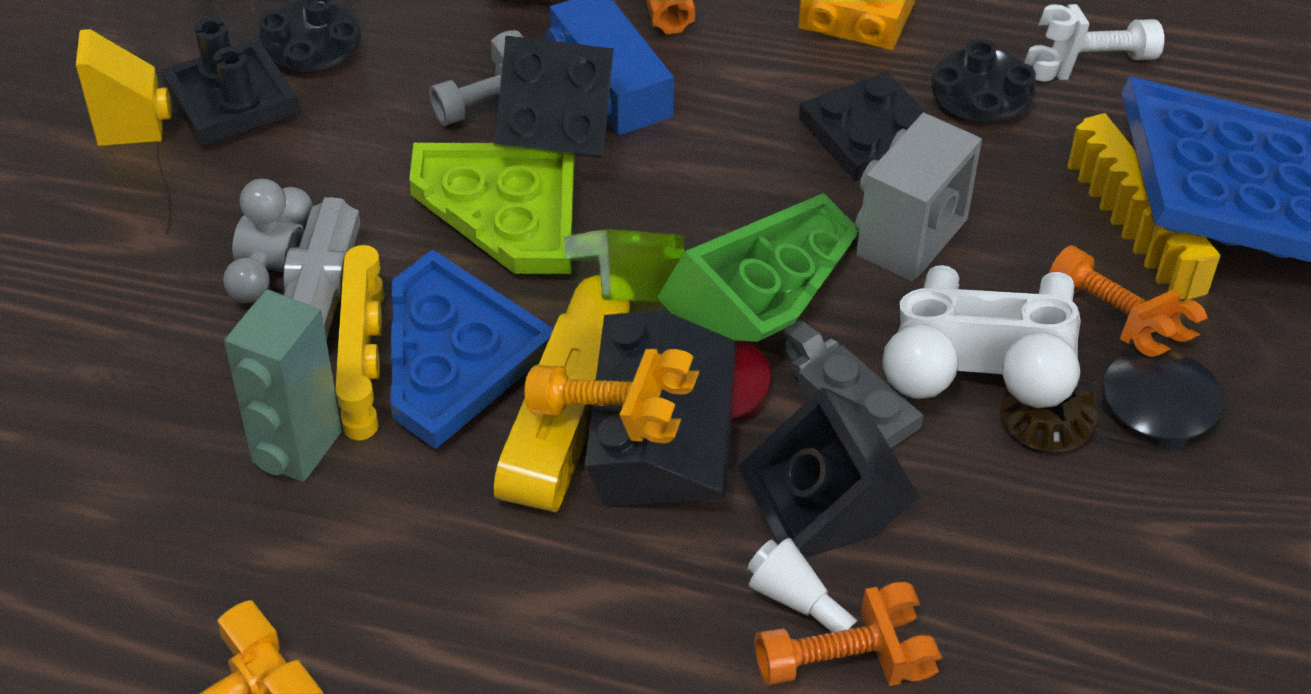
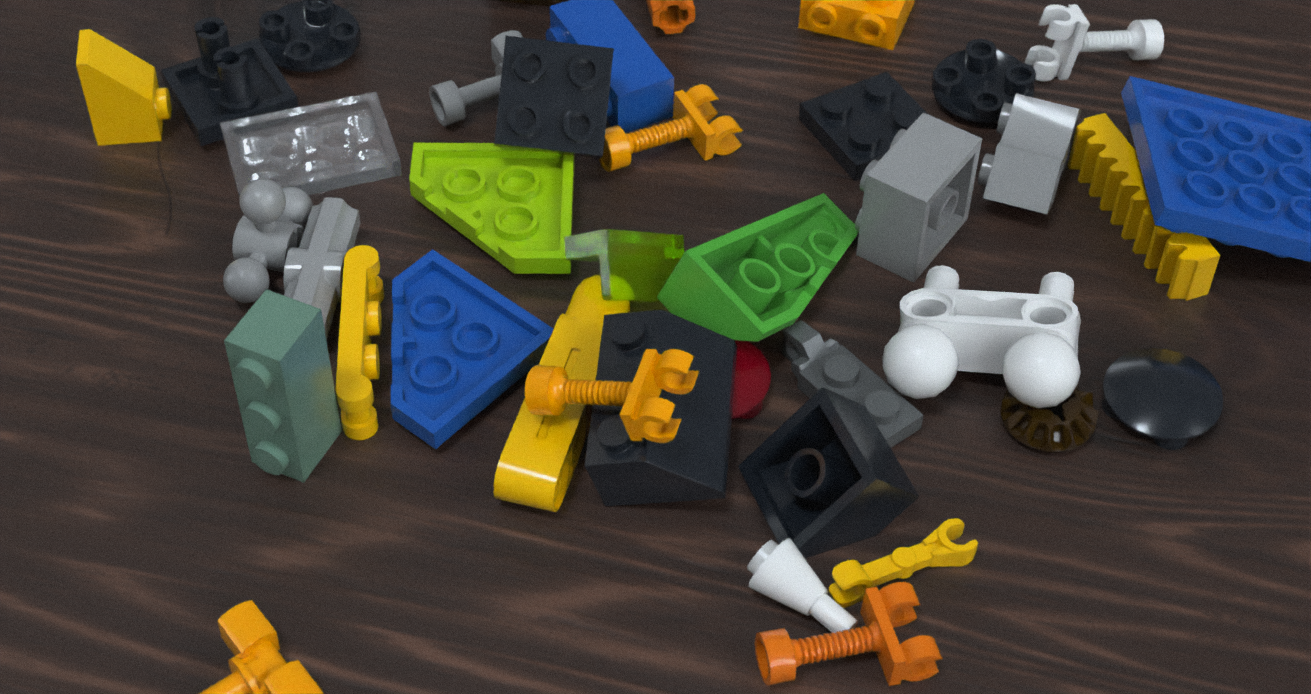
(314, 145): none -> clear plate
(690, 121): none -> light orange bar
(934, 551): none -> yellow piece
(1030, 153): none -> light grey brick
(1144, 316): orange bar -> none

